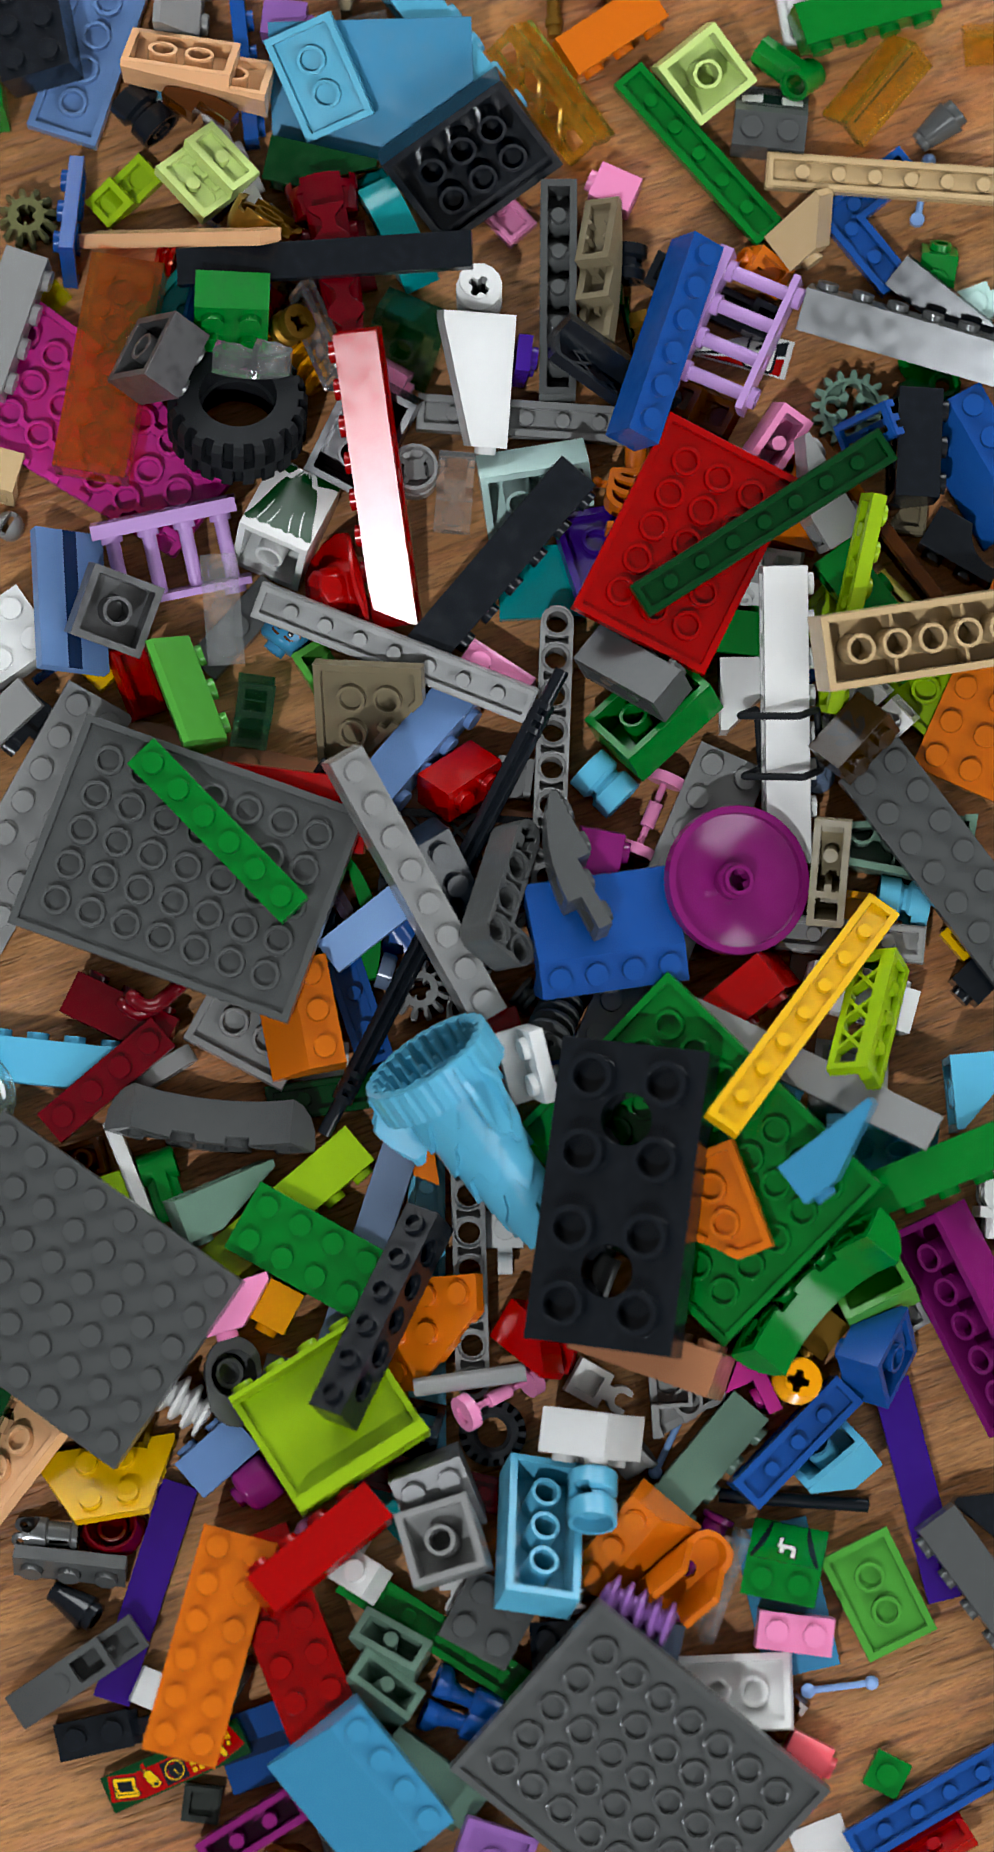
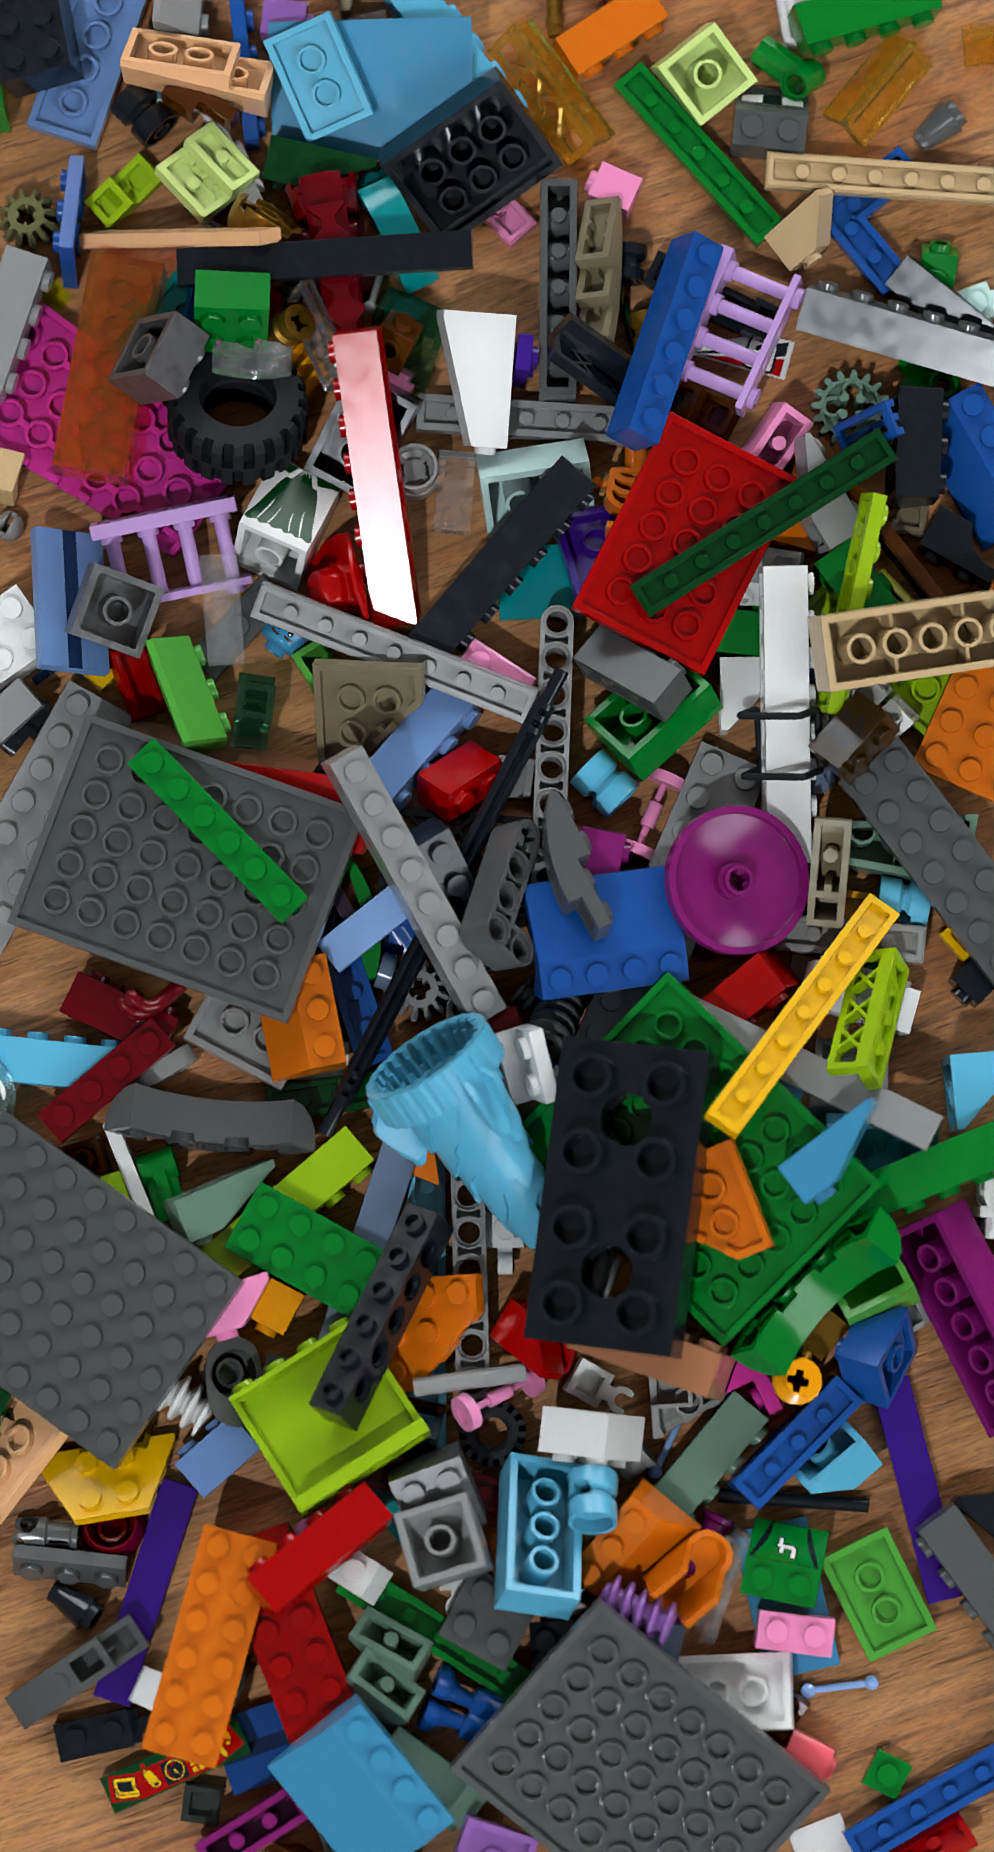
(167, 256): red bush -> none
(255, 1483): magenta head -> none
(370, 306): none -> light grey hinge
(400, 338): none -> reddish brown brick
(479, 290): white piece -> none
(765, 263): orange bracket -> none
(917, 217): light blue hinge -> none

